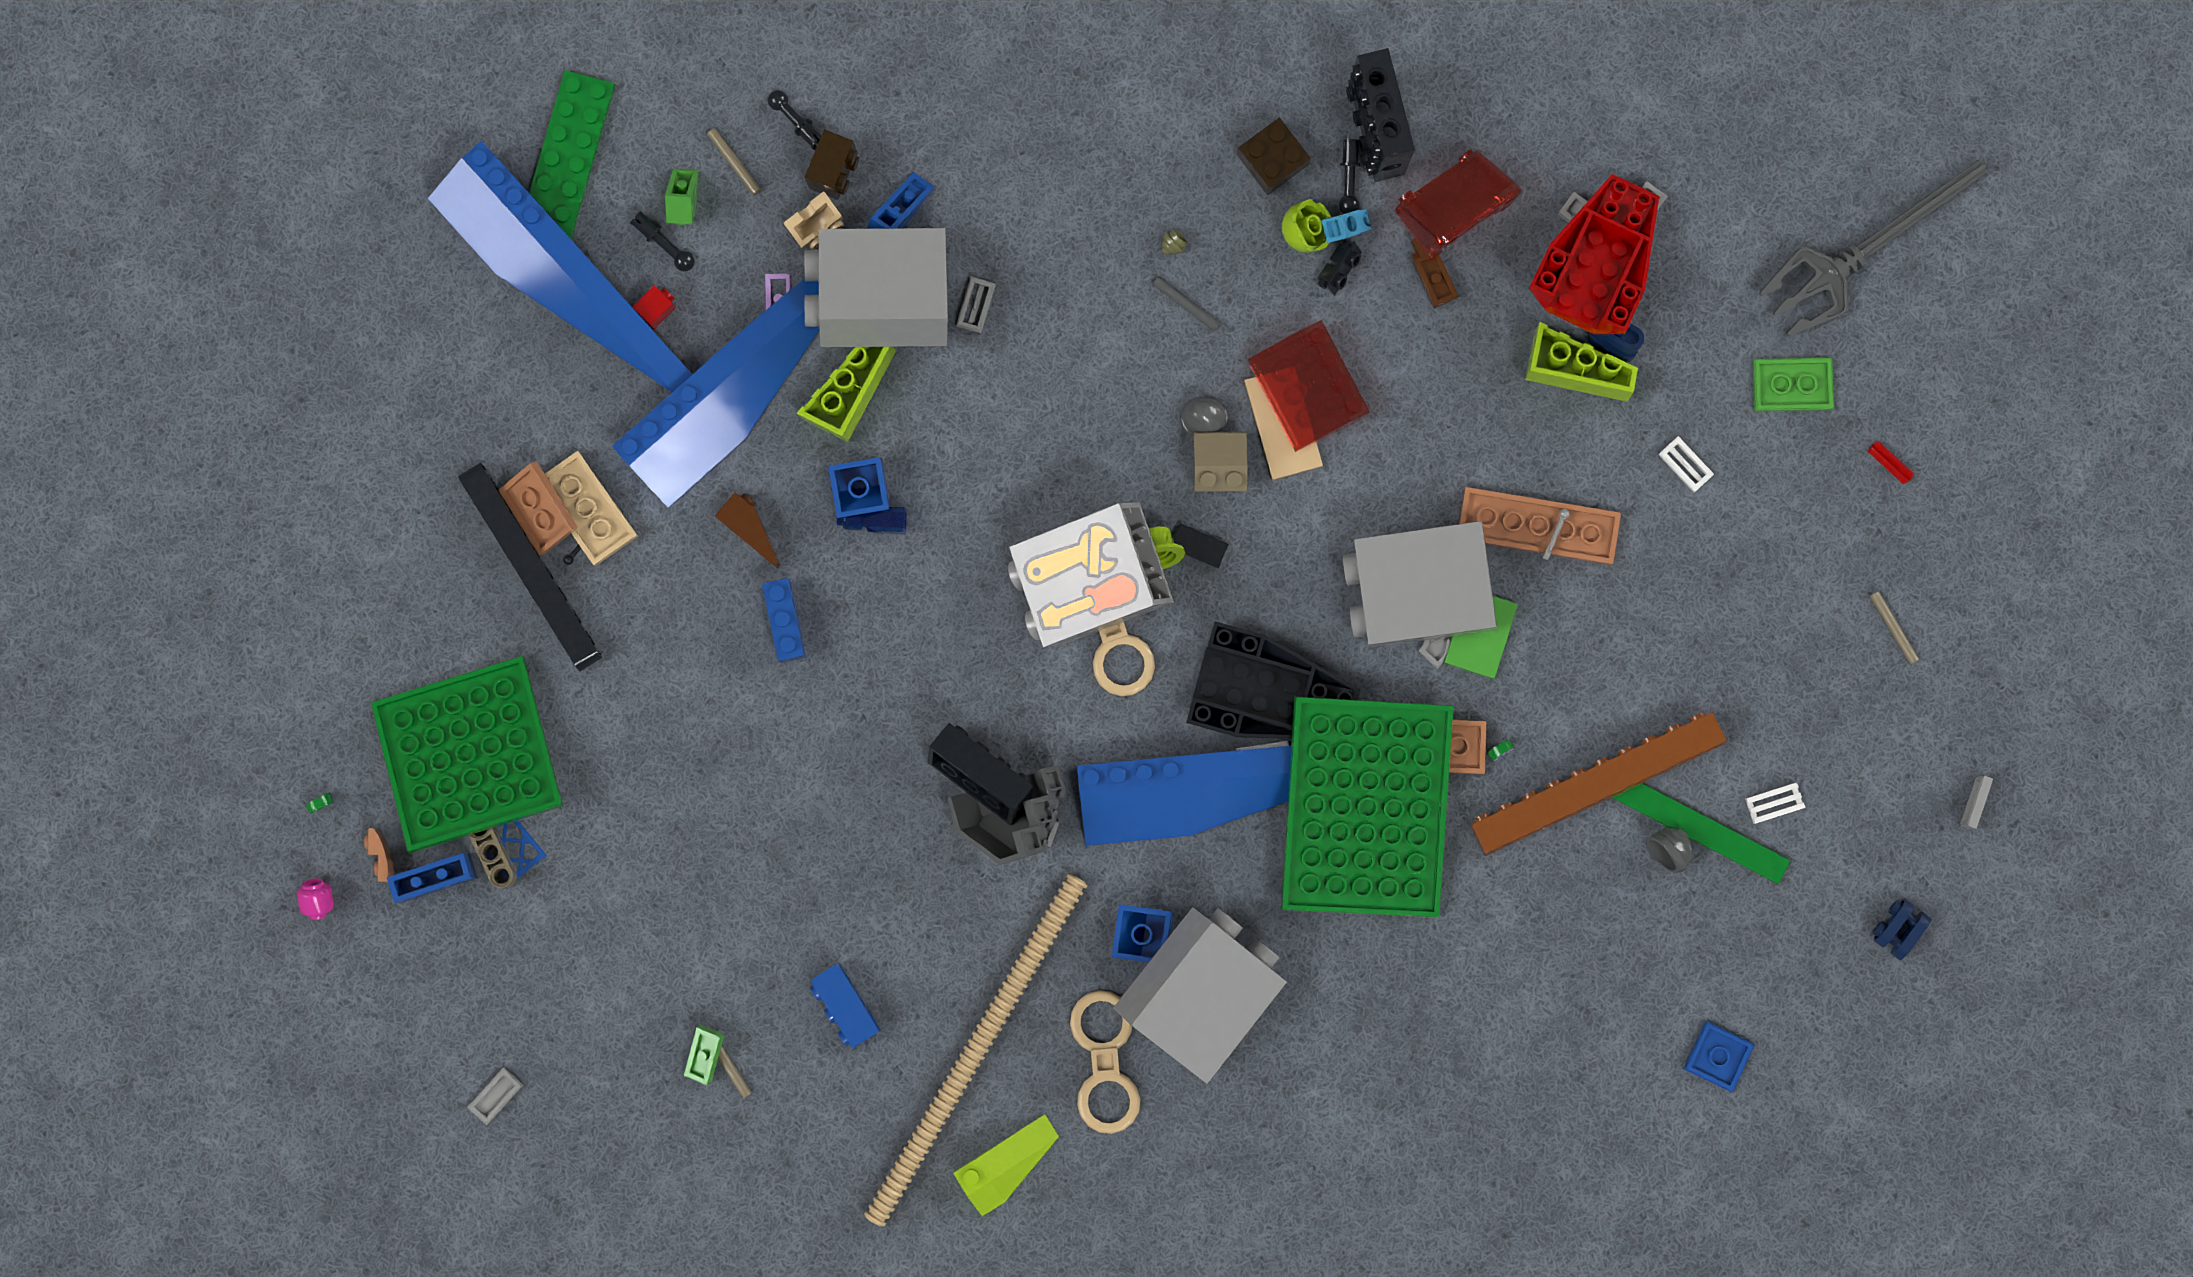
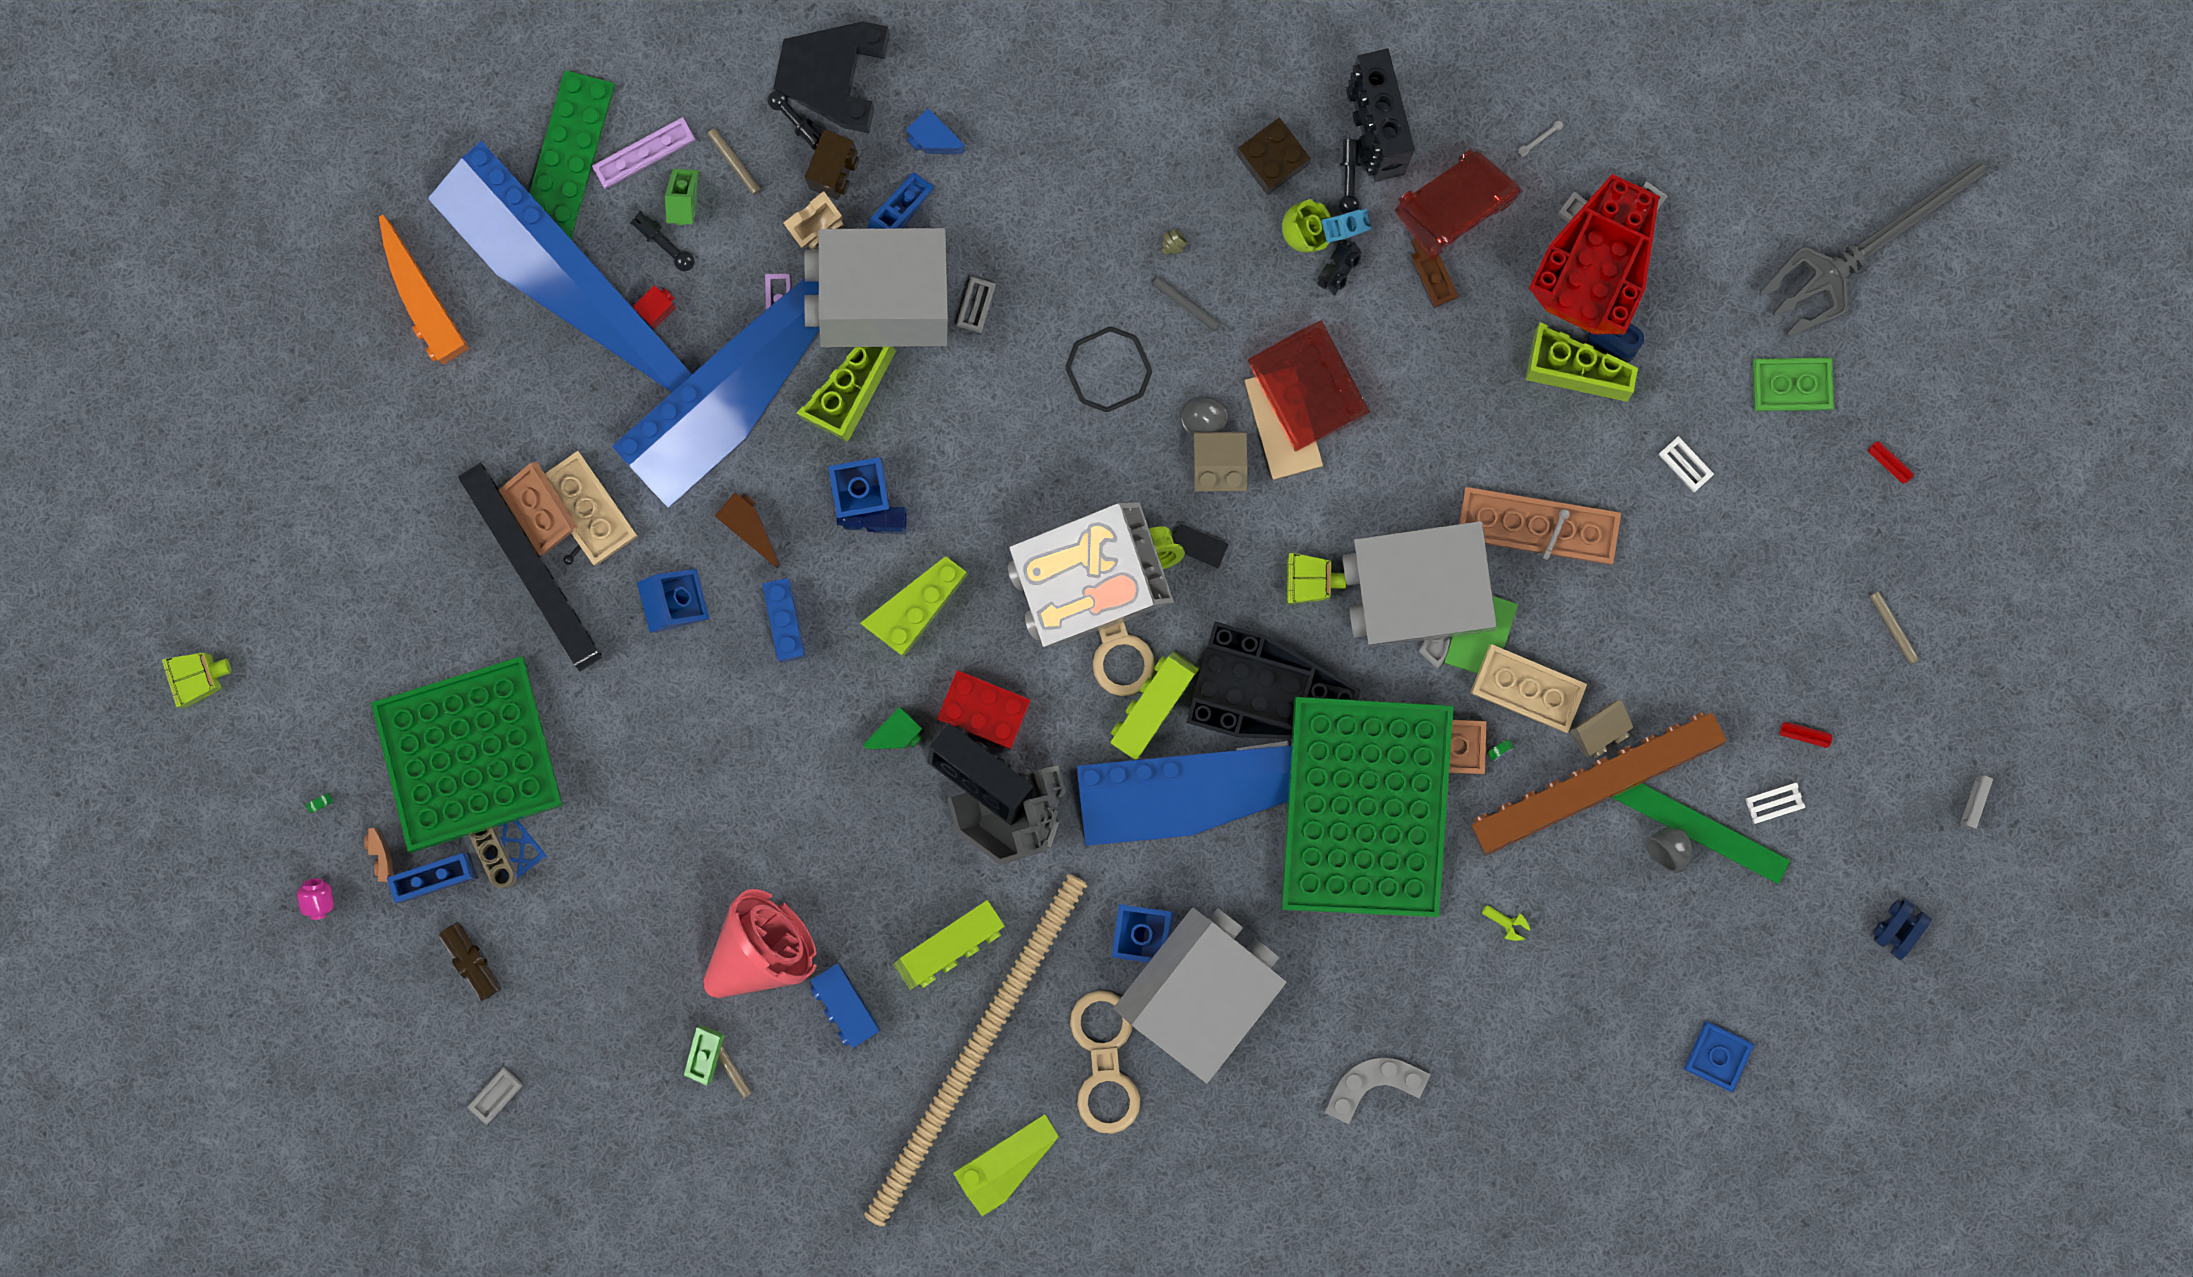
(194, 677): none -> lime torso
(420, 300): none -> orange slope
(469, 961): none -> dark brown piece
(643, 153): none -> lavender tile
(672, 600): none -> blue slope
(759, 948): none -> coral cone
(821, 67): none -> black wedge
(896, 733): none -> green slope
(912, 610): none -> lime wedge
(933, 136): none -> blue slope
(948, 945): none -> lime wedge
(984, 709): none -> red brick
(1121, 403): none -> black piece
(1154, 704): none -> lime wedge
(1311, 579): none -> lime torso
(1371, 1074): none -> light grey plate
(1506, 922): none -> lime bar
(1524, 150): none -> light grey hinge
(1528, 688): none -> tan plate
(1602, 728): none -> dark tan slope
(1805, 734): none -> red axle

